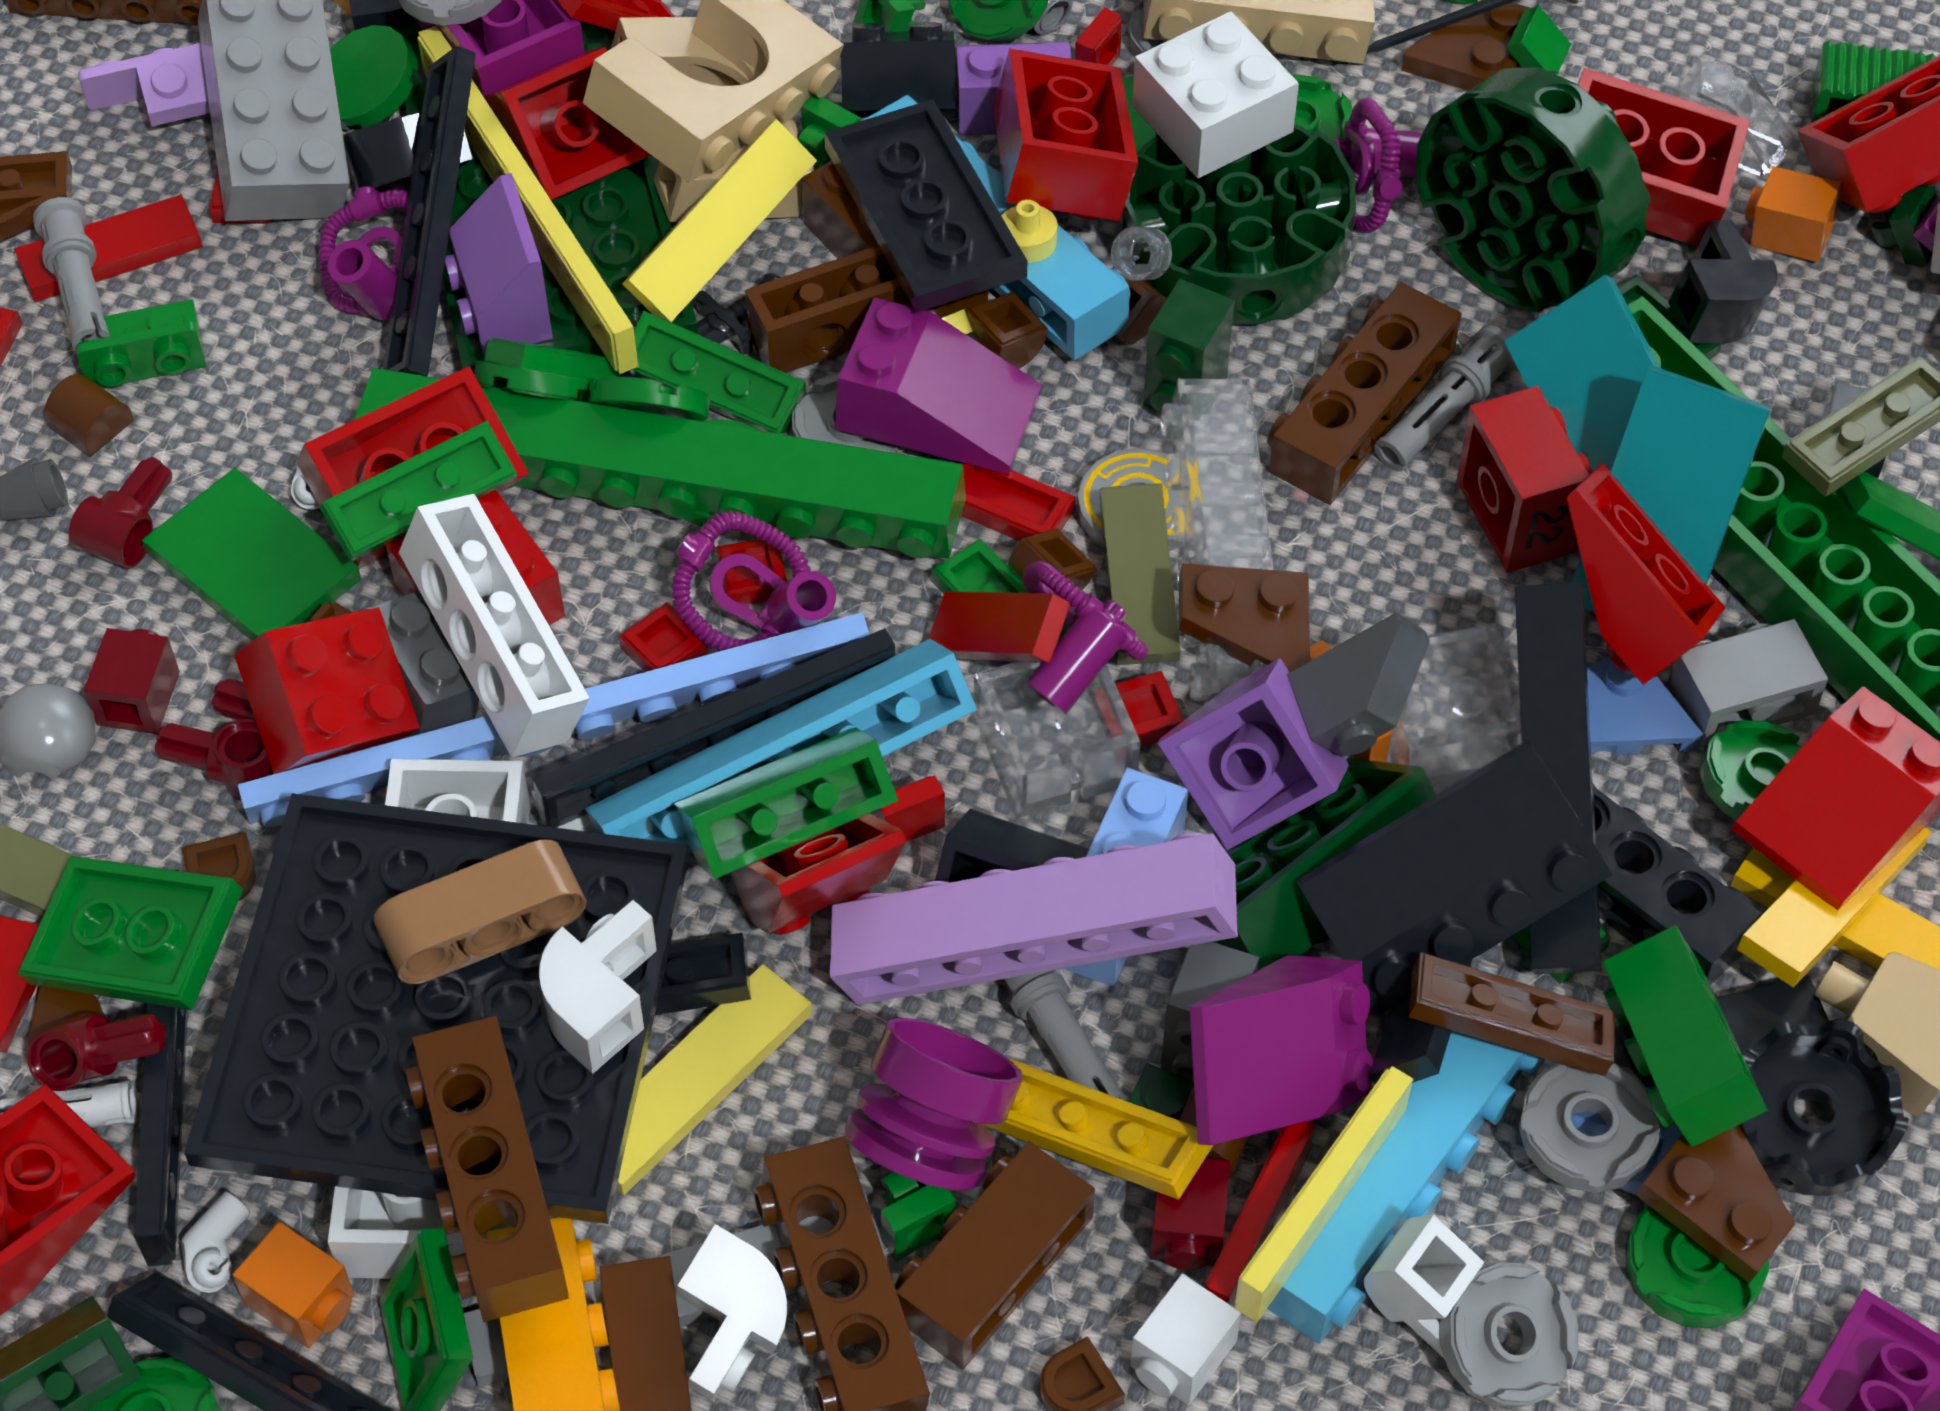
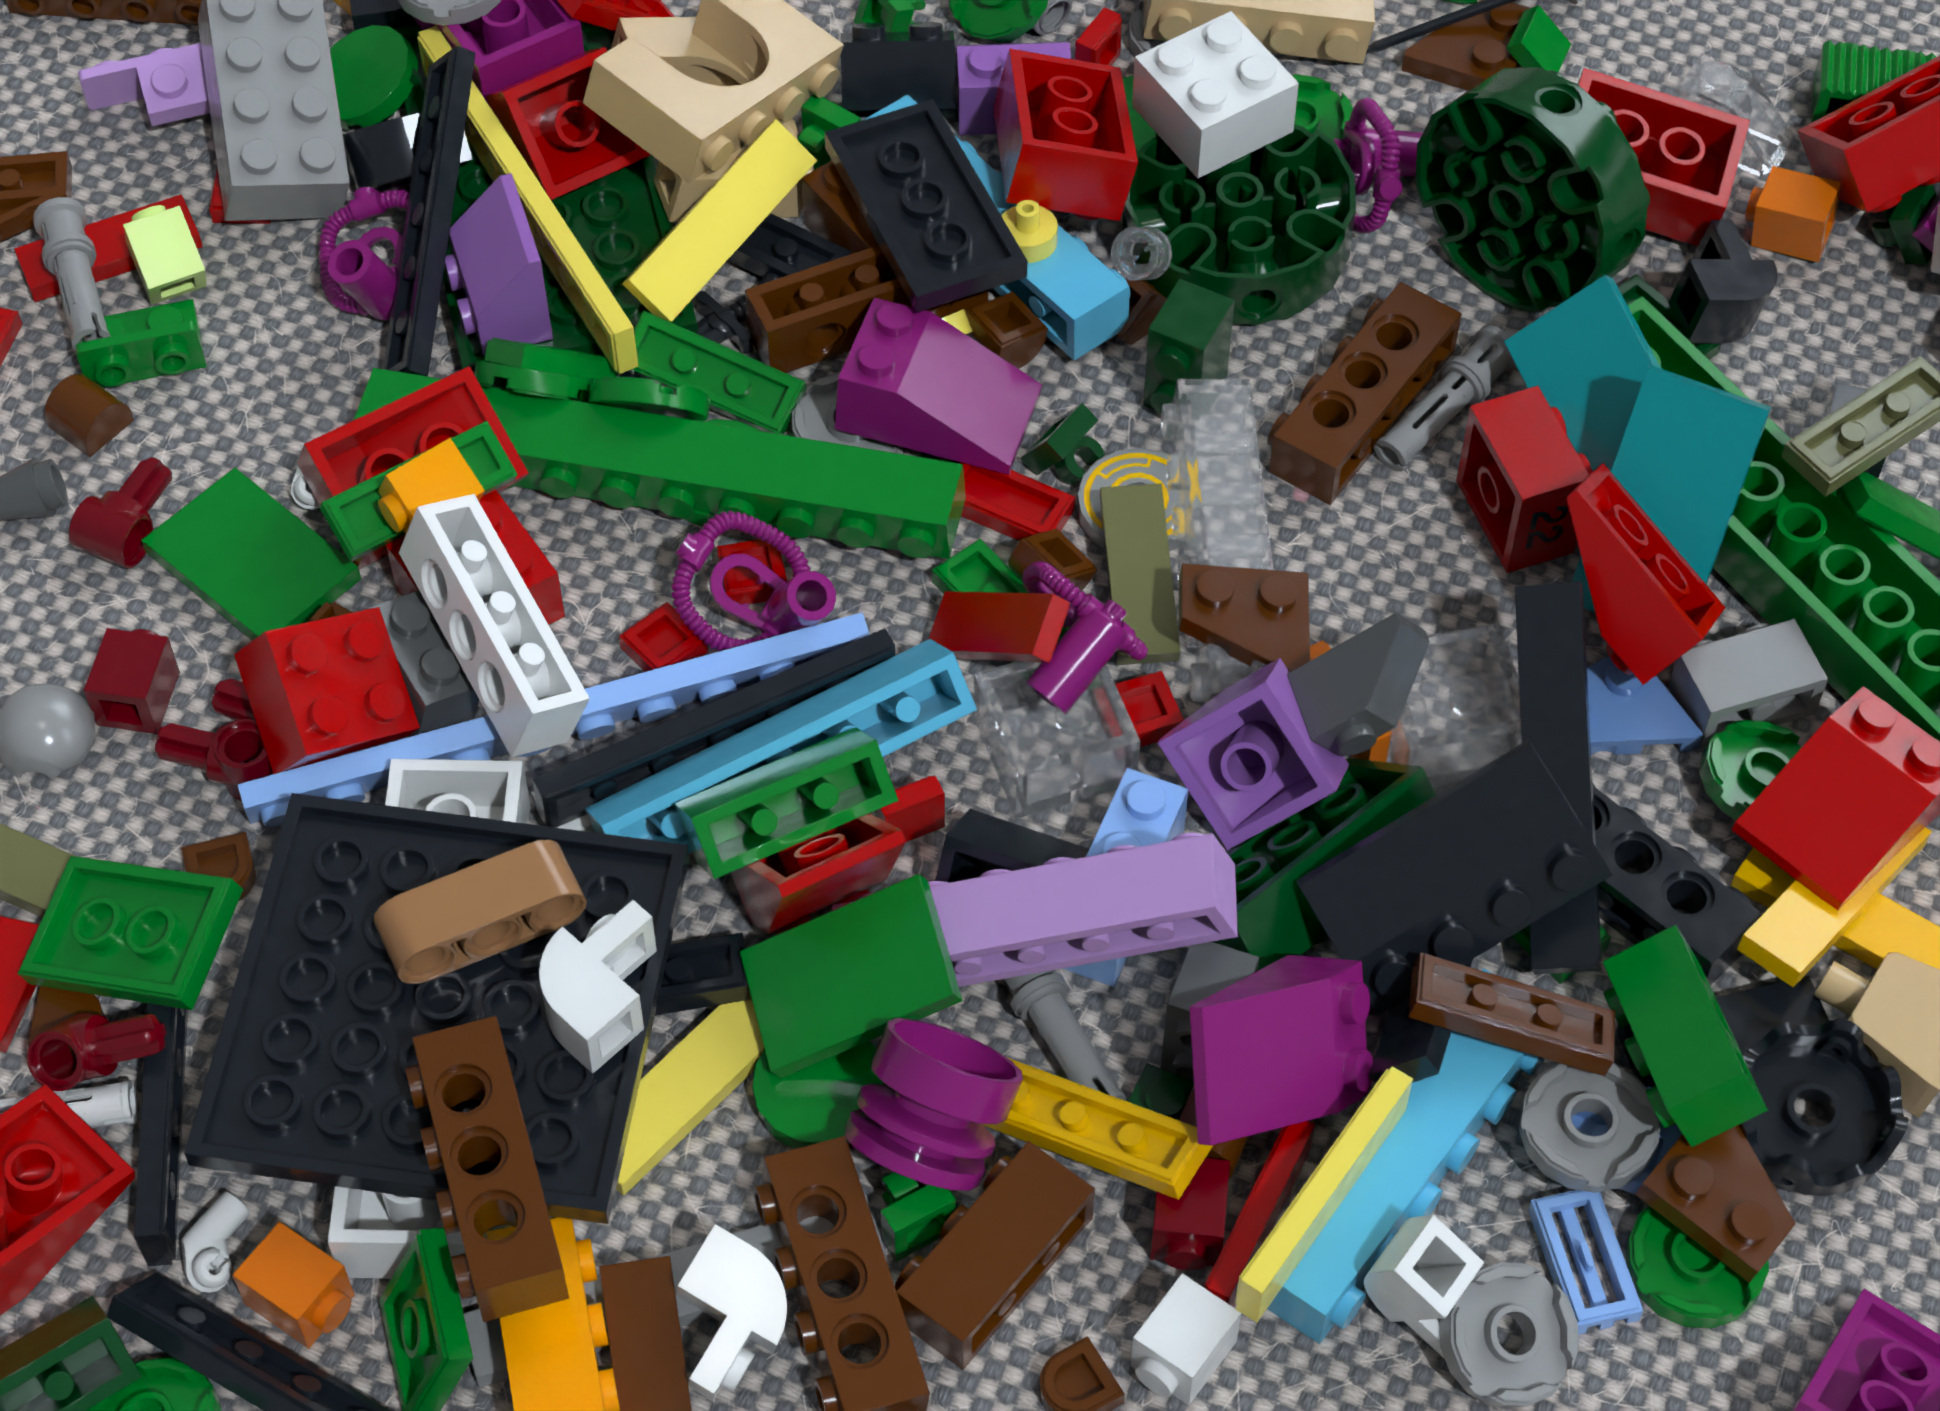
(164, 253): none -> yellowish green brick
(425, 480): none -> light orange brick
(784, 249): none -> black plate
(815, 1100): none -> green tile
(850, 975): none -> green tile
(1060, 444): none -> dark green tile
(1601, 1312): none -> light blue tile

